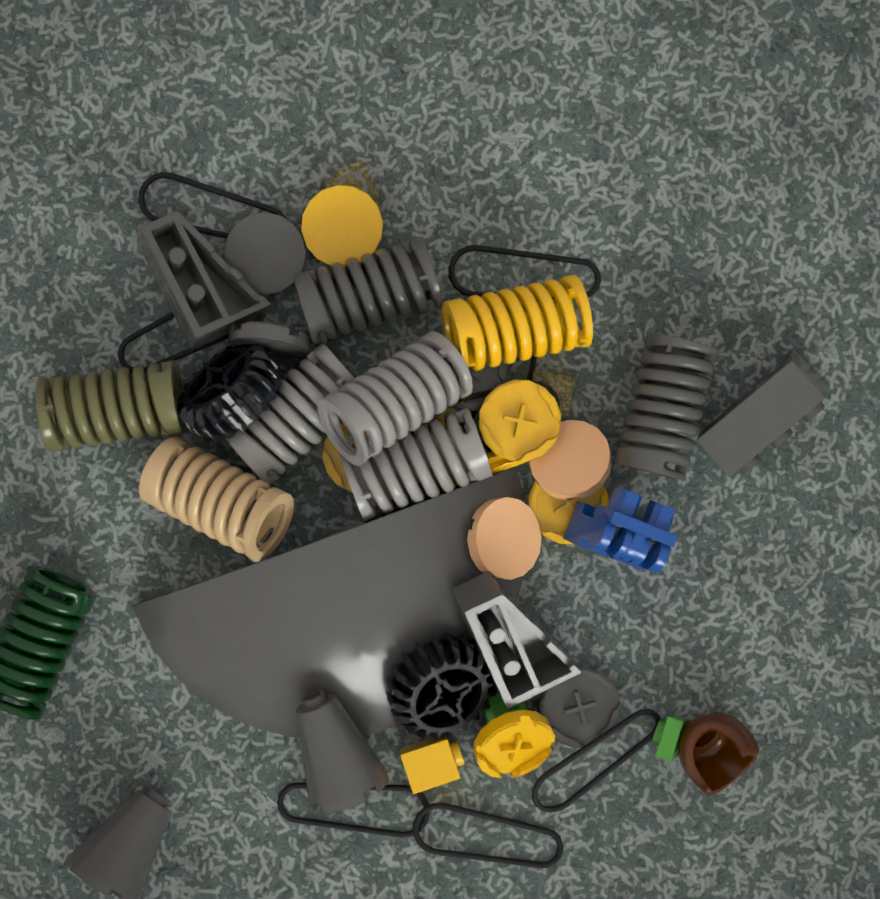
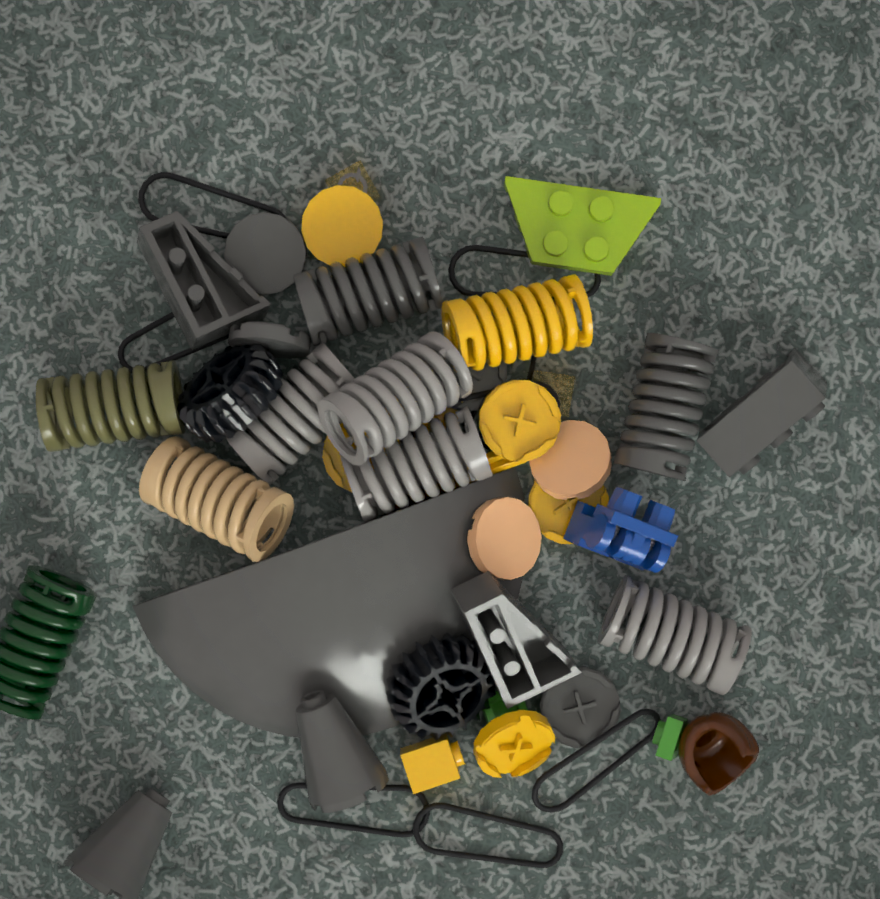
(577, 224): none -> lime wing
(677, 648): none -> light grey piece

